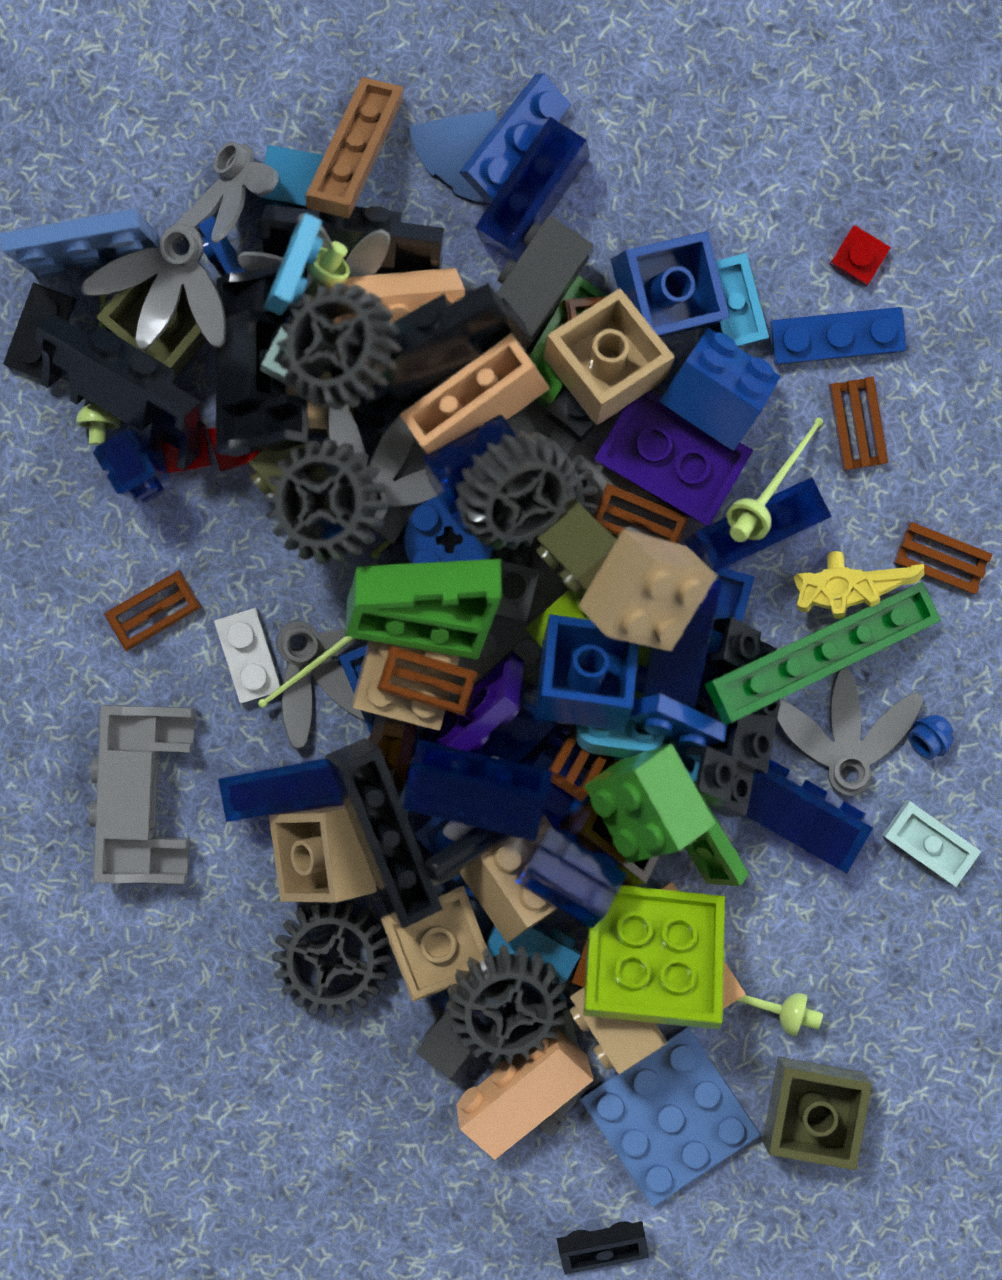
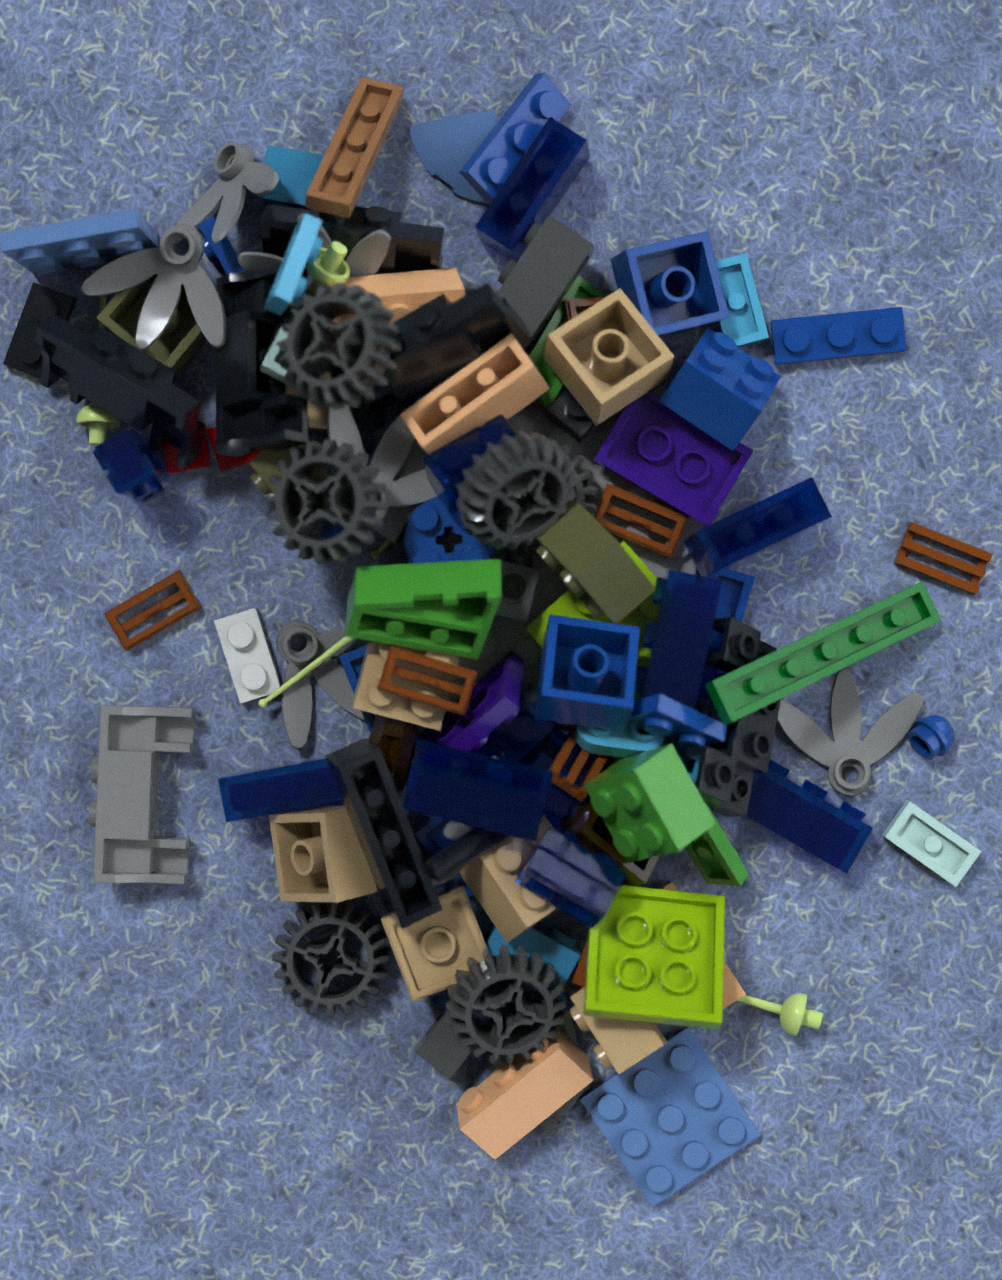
(603, 1247): black plate -> none
(647, 590): tan brick -> none
(750, 517): yellowish green sword -> none
(817, 1113): olive brick -> none
(846, 587): light yellow piece -> none
(860, 255): red plate -> none
(875, 421): dark orange tile -> none

